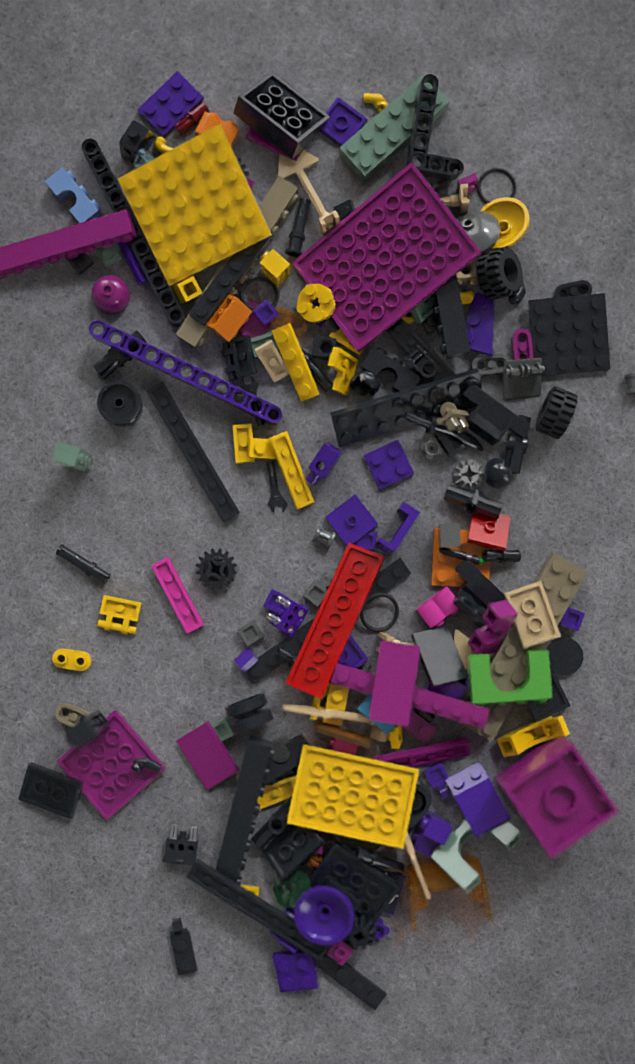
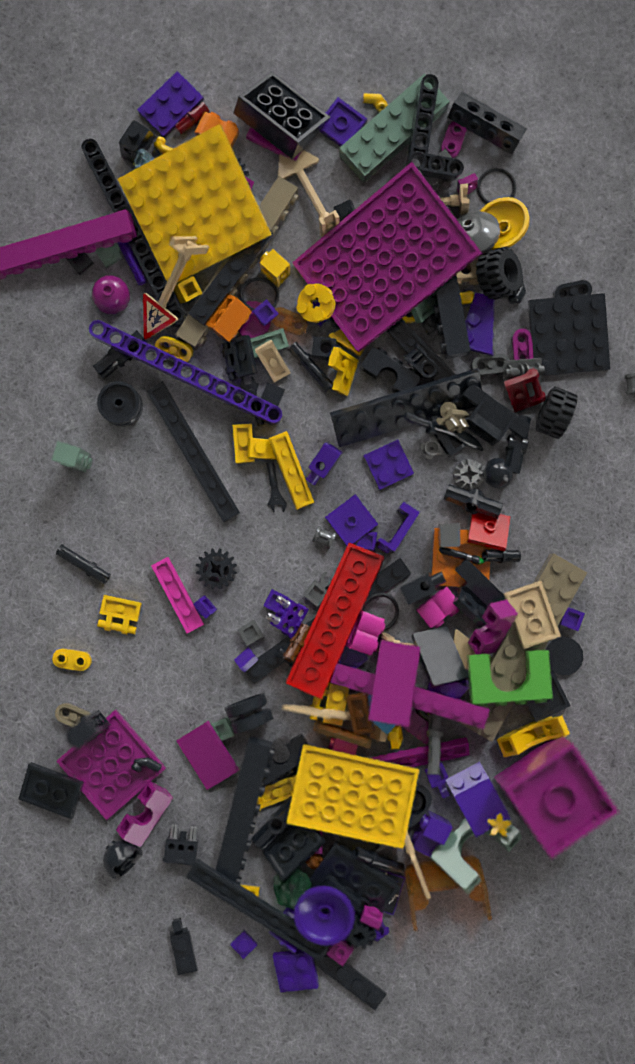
(64, 185): medium blue arch -> none
(119, 857): none -> black cylinder
(137, 828): none -> magenta arch
(155, 314): none -> tan piece
(175, 347): none -> yellow plate
(204, 607): none -> dark purple plate
(243, 944): none -> dark purple plate
(273, 394): none -> black tile
(295, 362): yellow plate -> none
(296, 643): none -> reddish brown pin
(297, 235): black pin -> none
(359, 713): none -> reddish brown plate
(364, 382): black hair -> none
(366, 633): none -> dark pink brick
(372, 916): none -> magenta plate
(415, 591): none -> black torso
(435, 734): none -> dark grey pin
(454, 139): none -> magenta plate
(486, 123): none -> black brick
(499, 825): none -> yellow plant
(518, 391): none -> dark red plate

